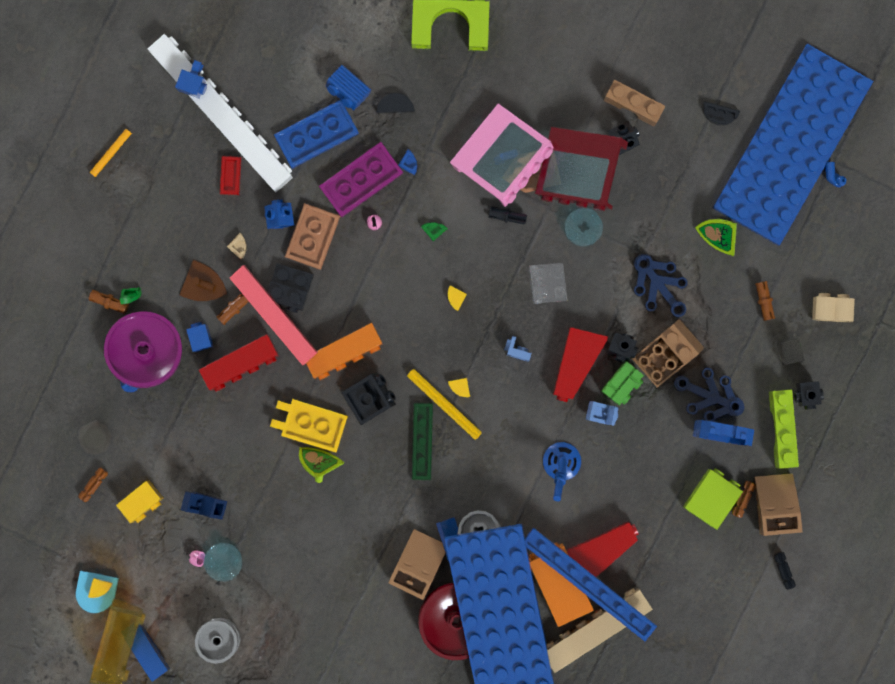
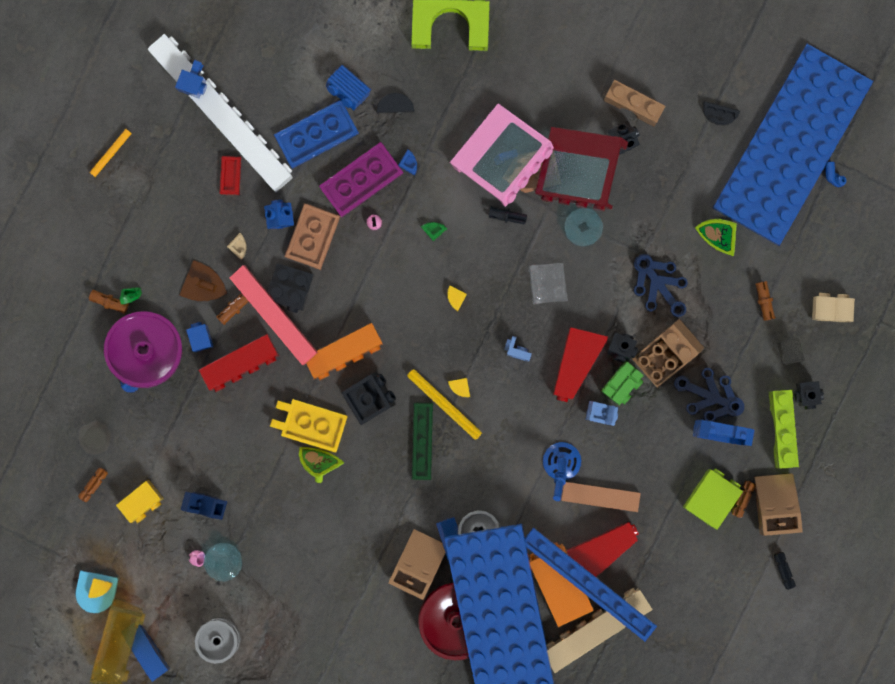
(601, 496): none -> nougat tile

